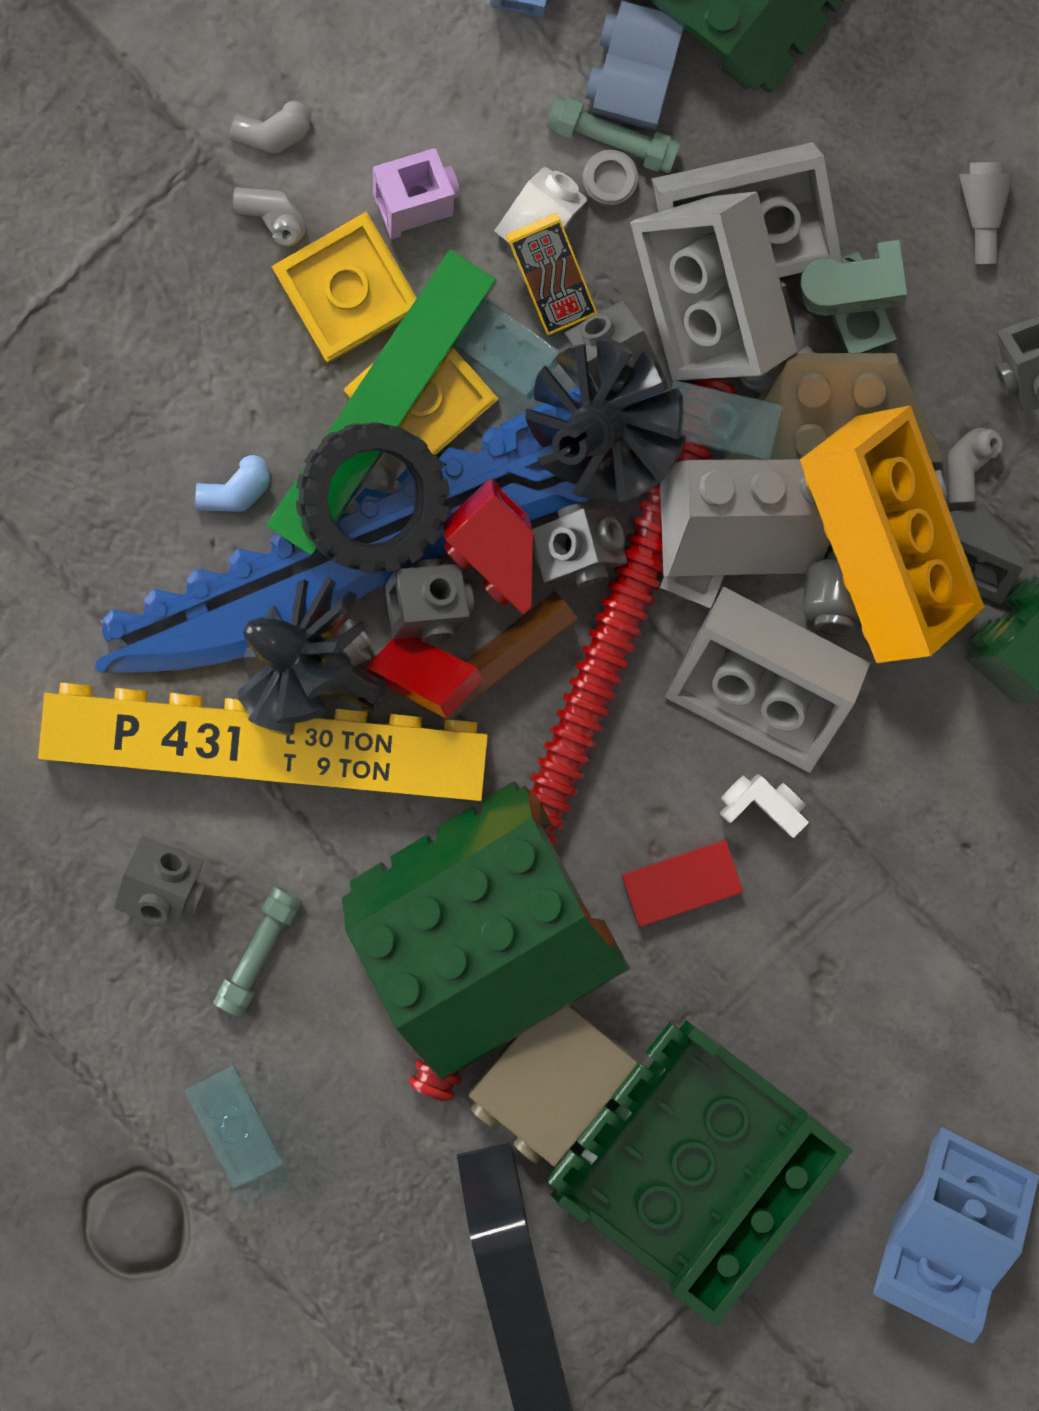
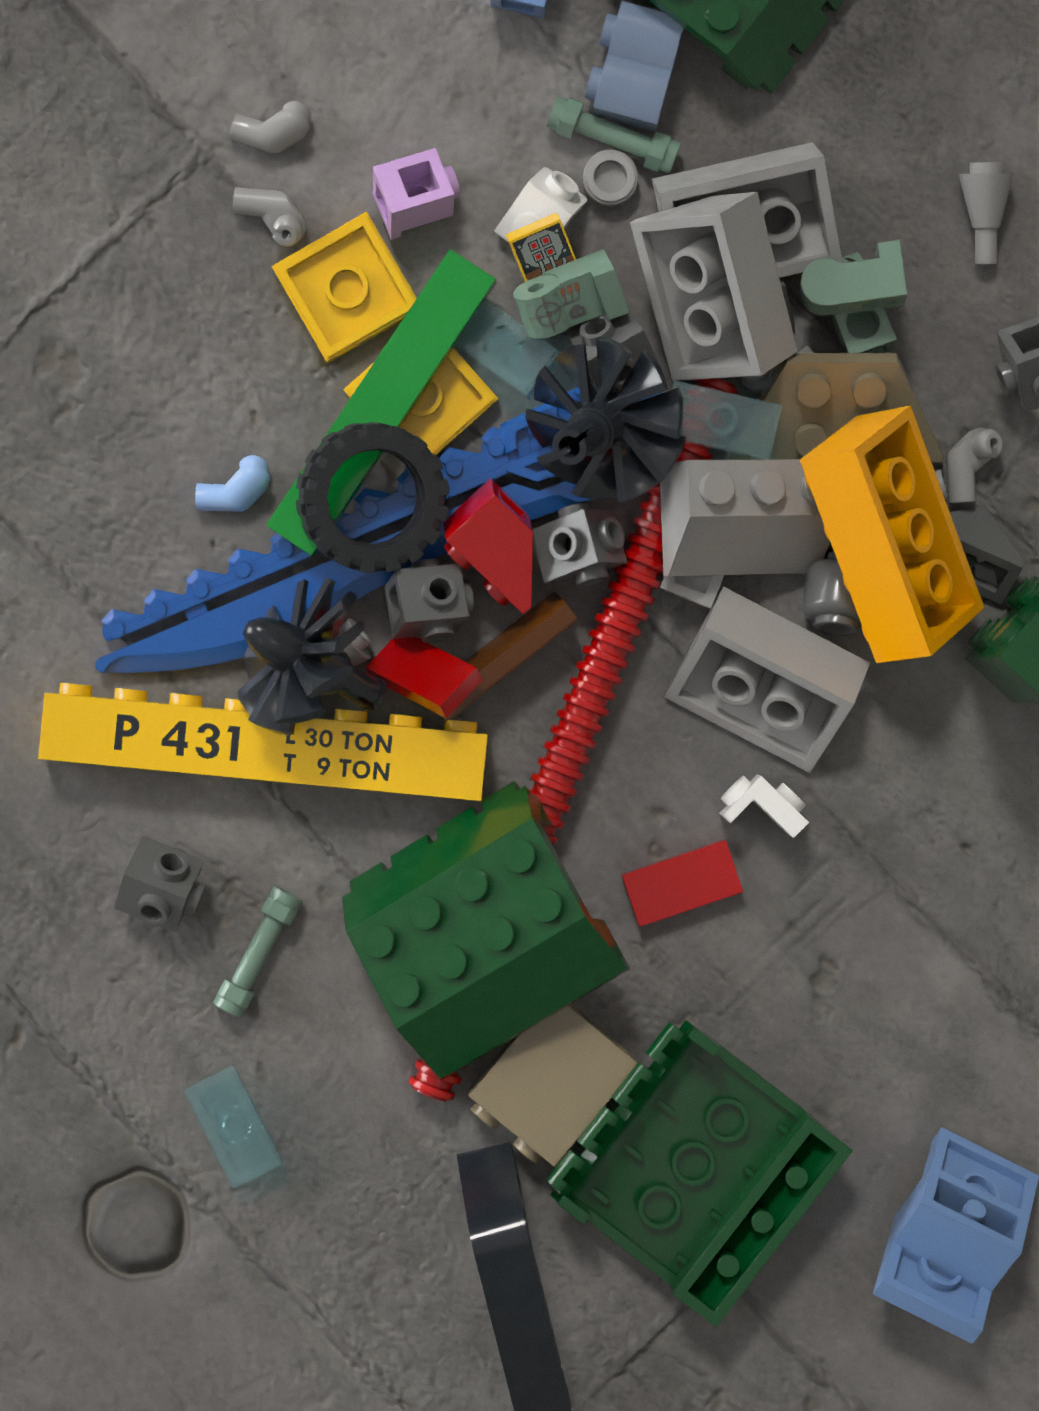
(570, 296): none -> sand green leg

